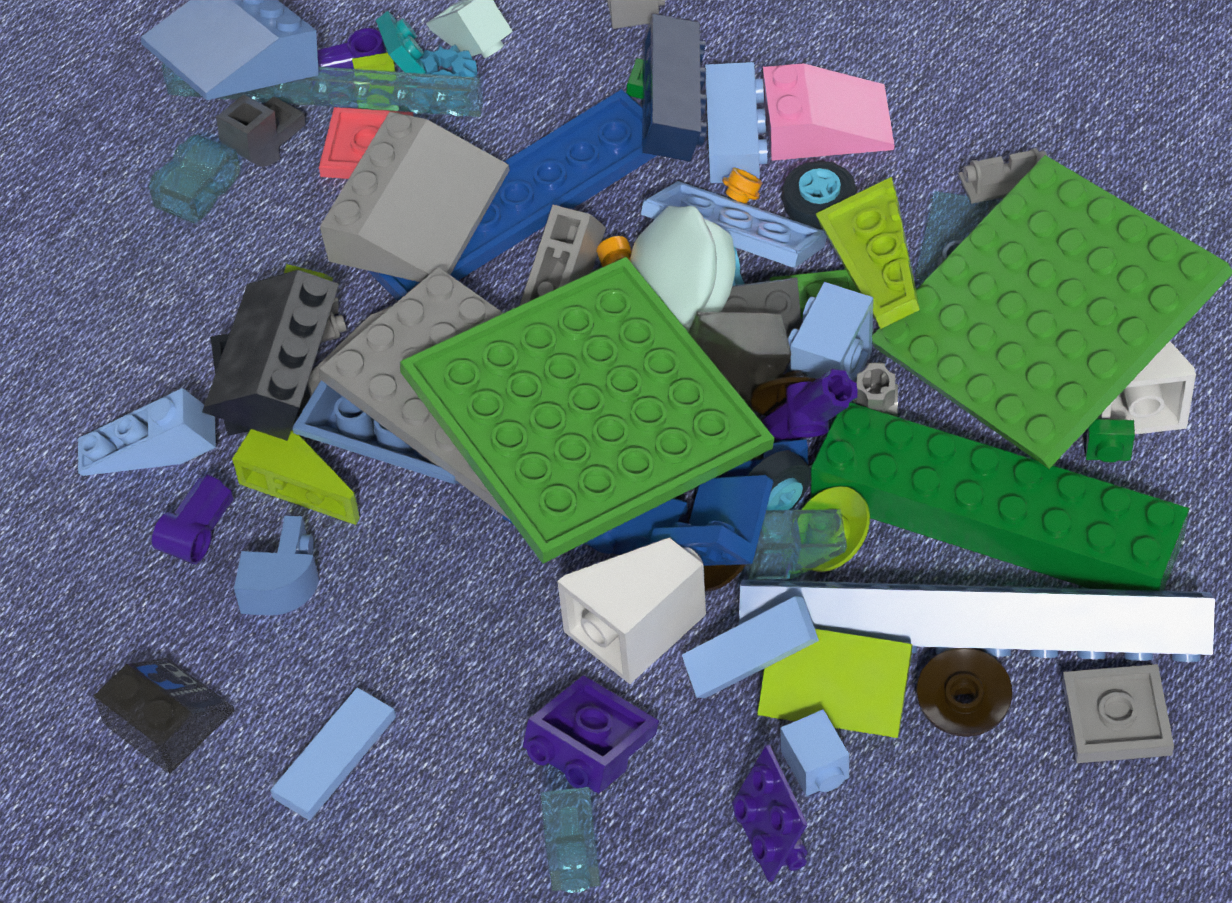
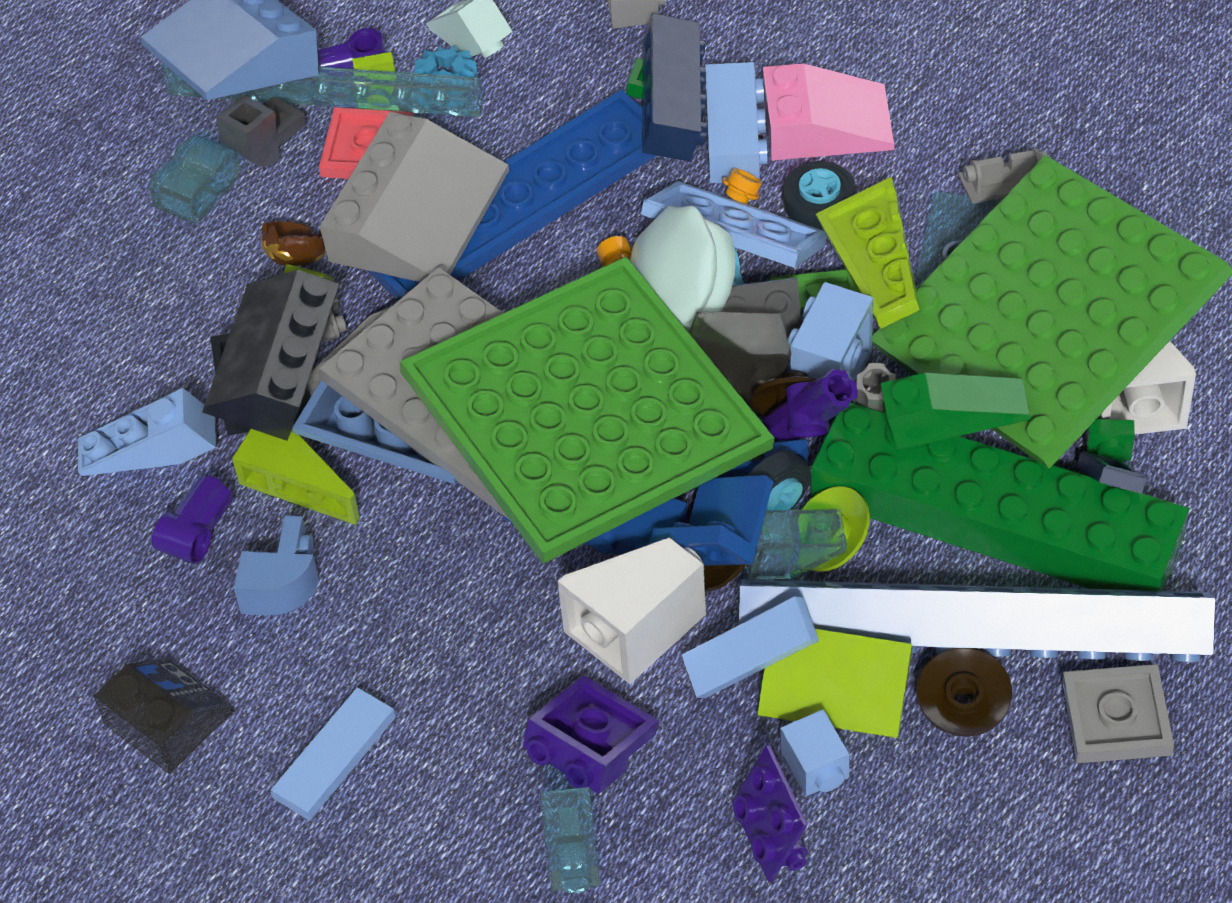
(291, 243): none -> reddish brown hair
(400, 43): teal plate -> none
(564, 251): light grey slope -> none
(951, 405): none -> green slope
(1111, 472): none -> dark blue tile

